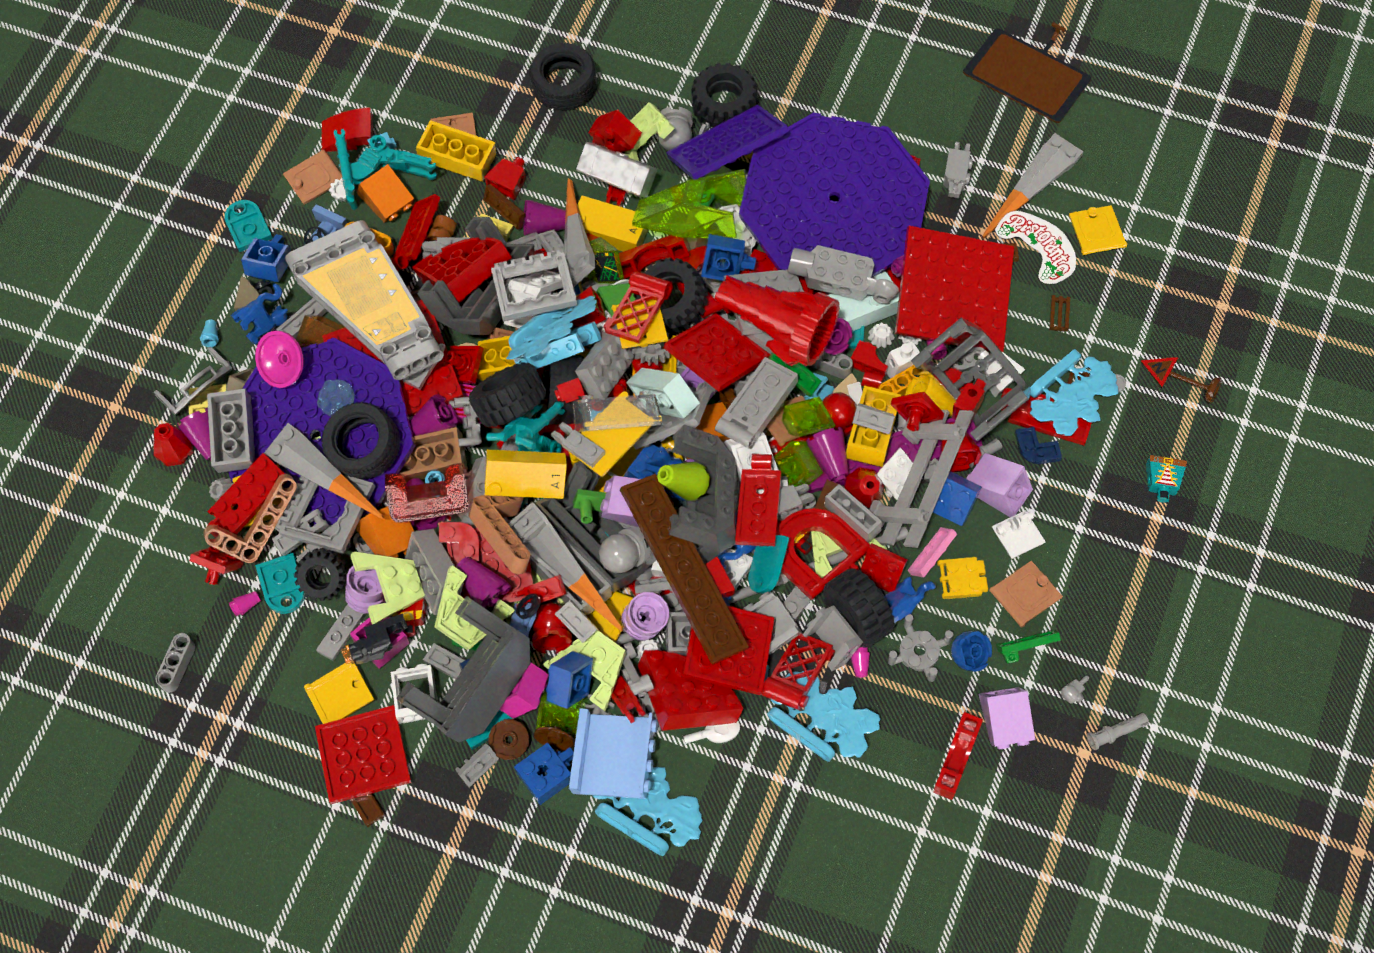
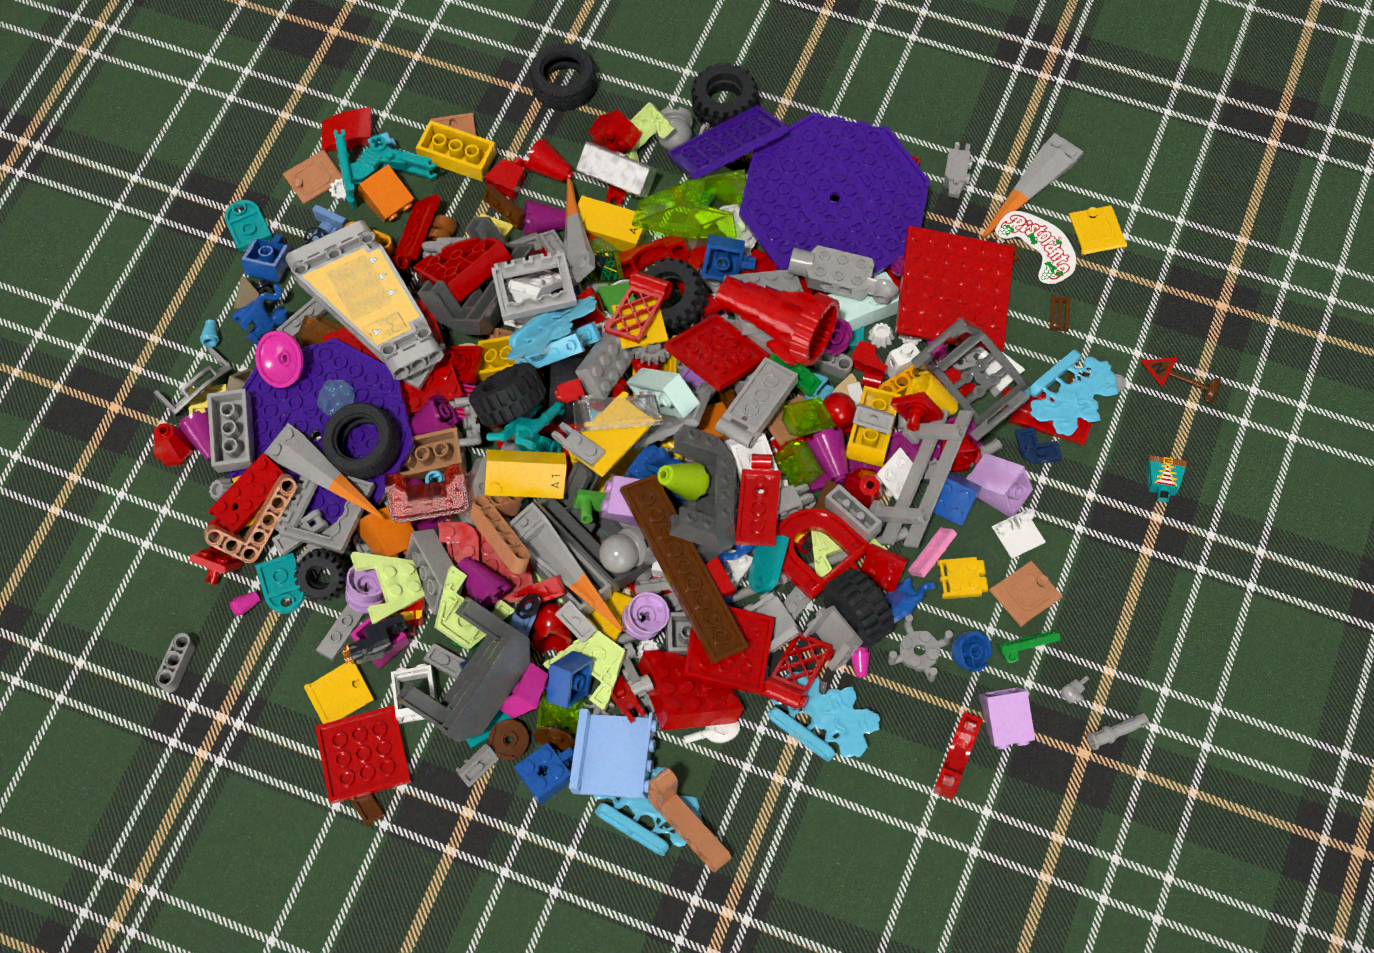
(548, 162): none -> red cone
(680, 817): none -> nougat beam
(970, 398): red torso -> none
(1028, 74): reddish brown piece -> none

